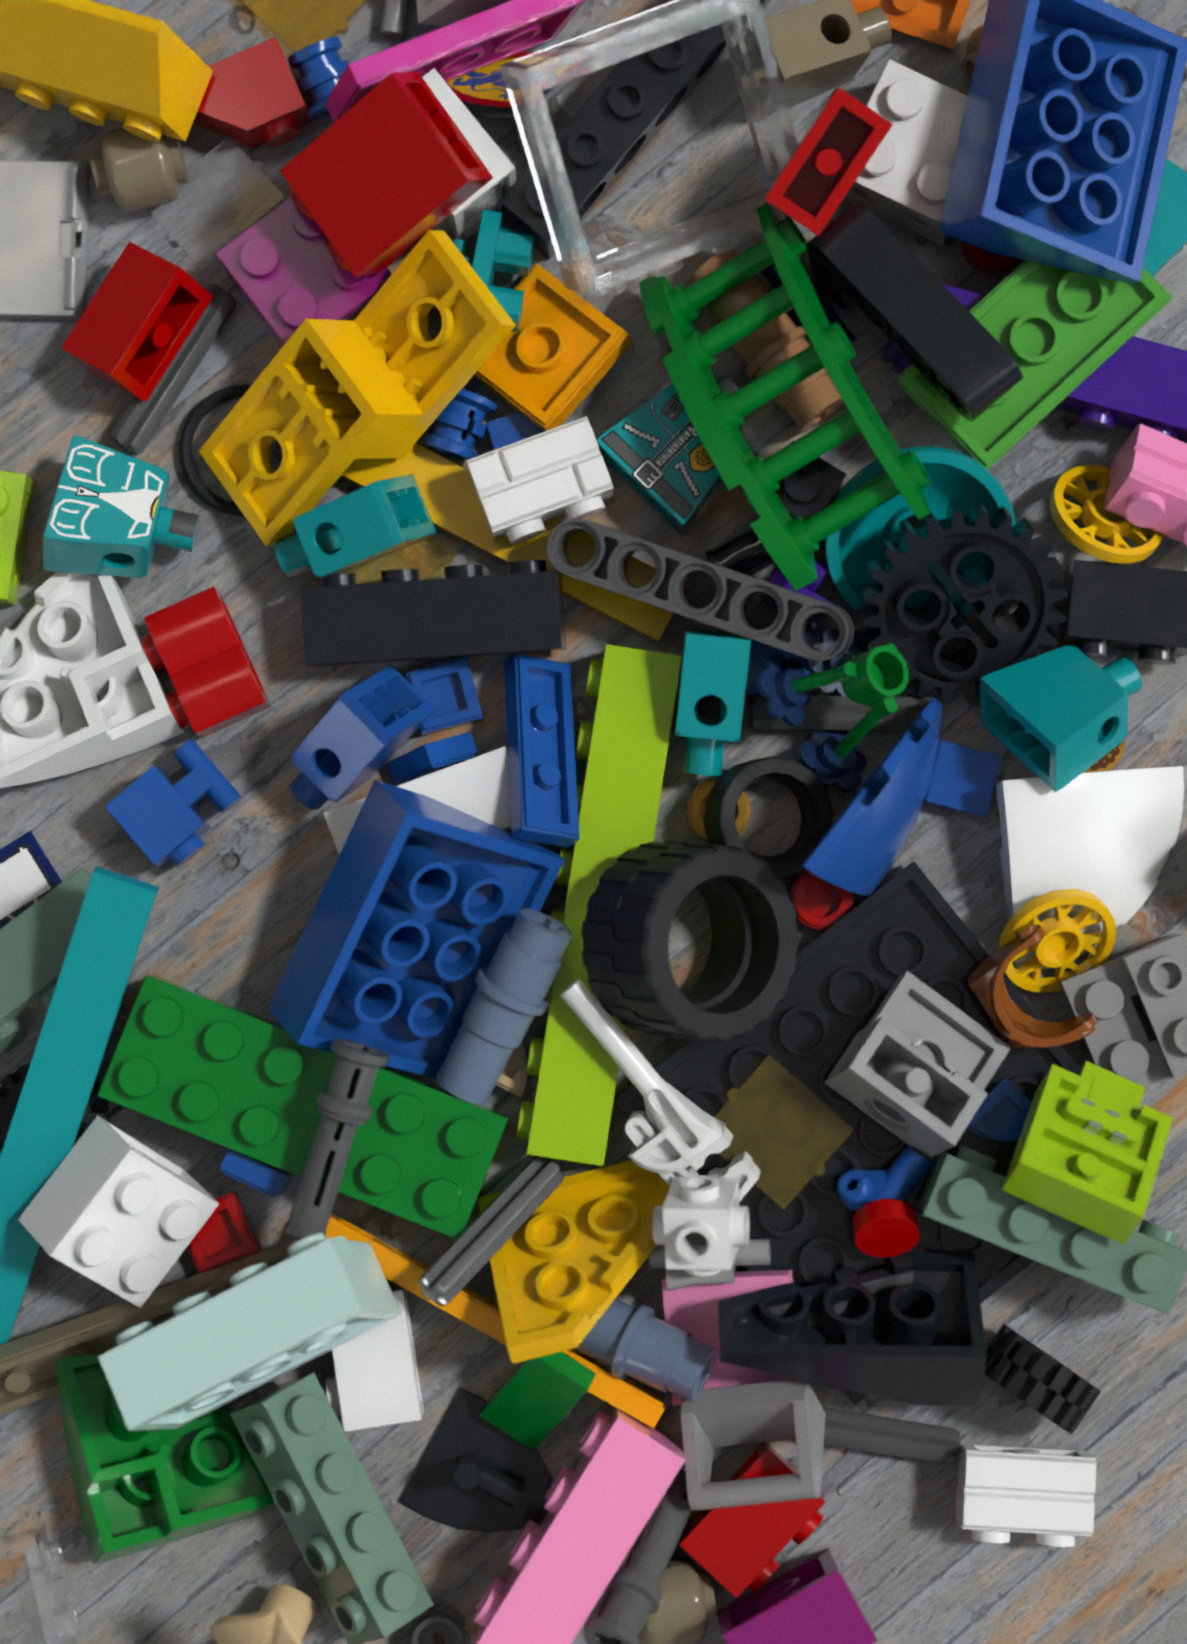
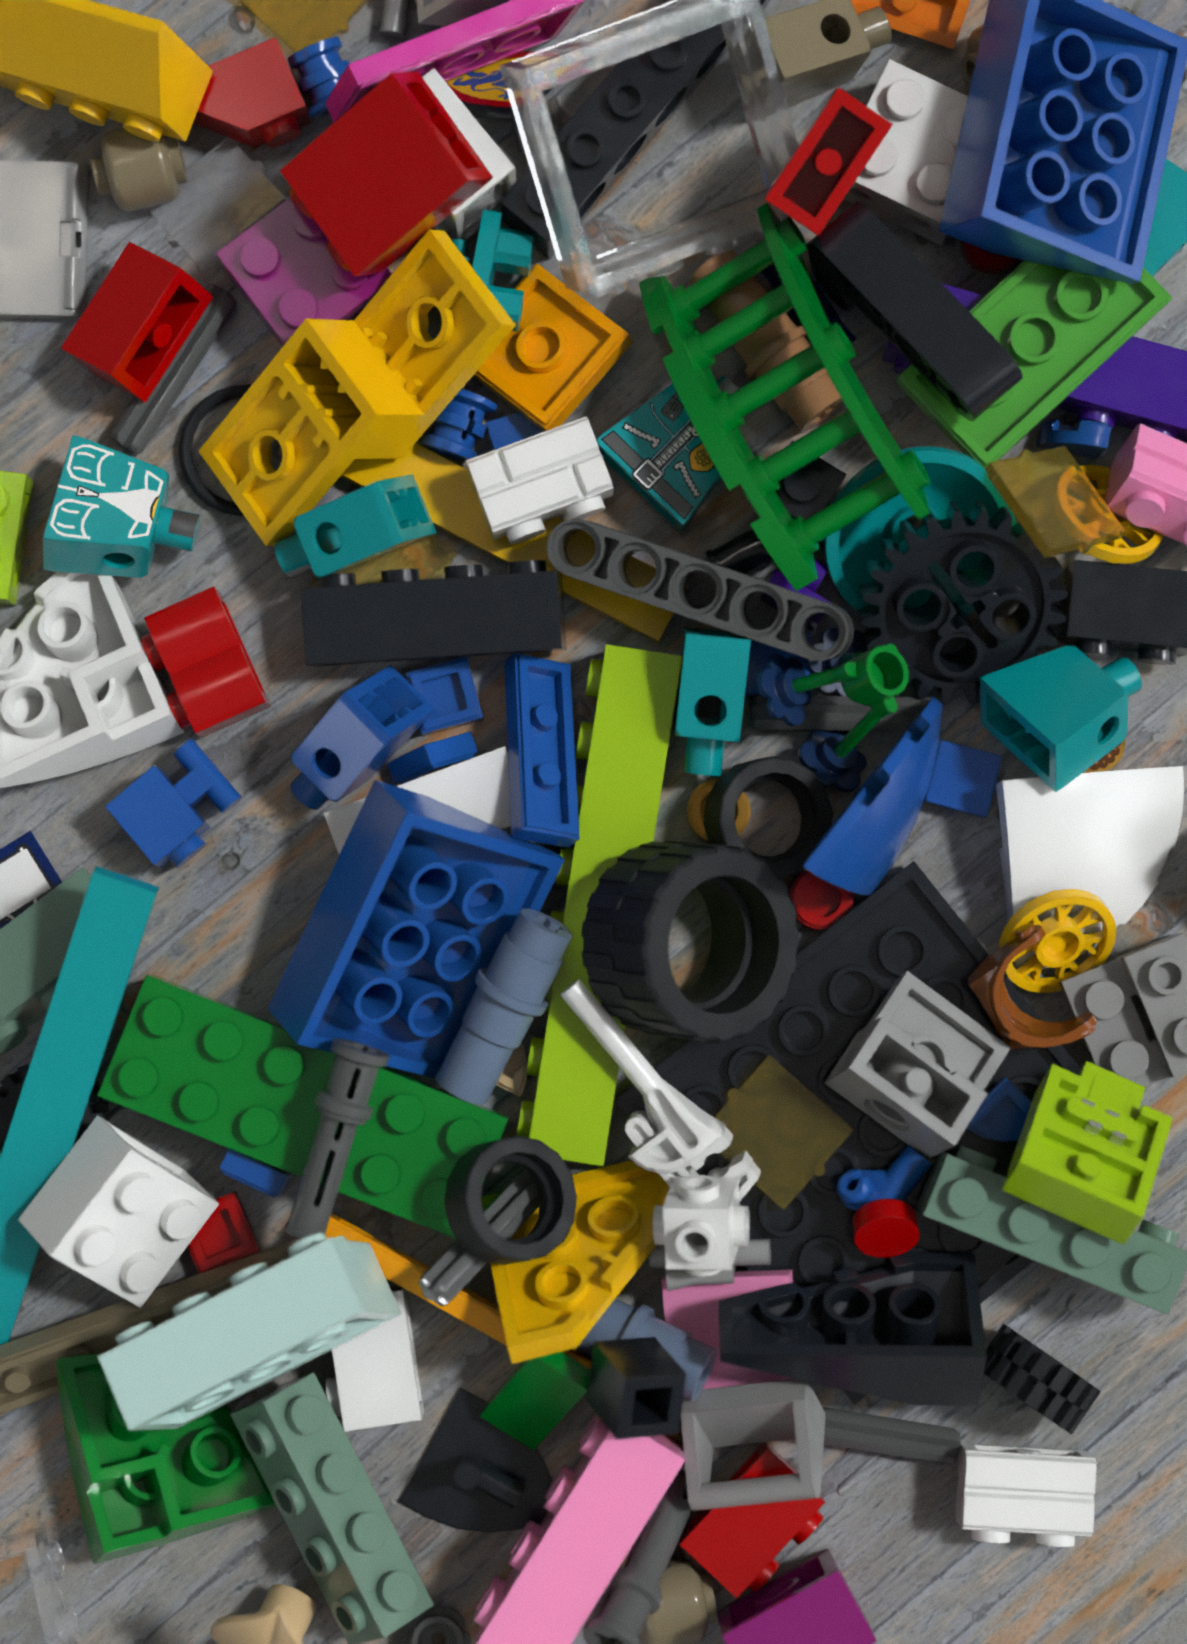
(554, 1189): none -> black tyre
(636, 1387): none -> black brick
(1054, 501): none -> clear yellow piece
(1087, 440): none -> blue tile

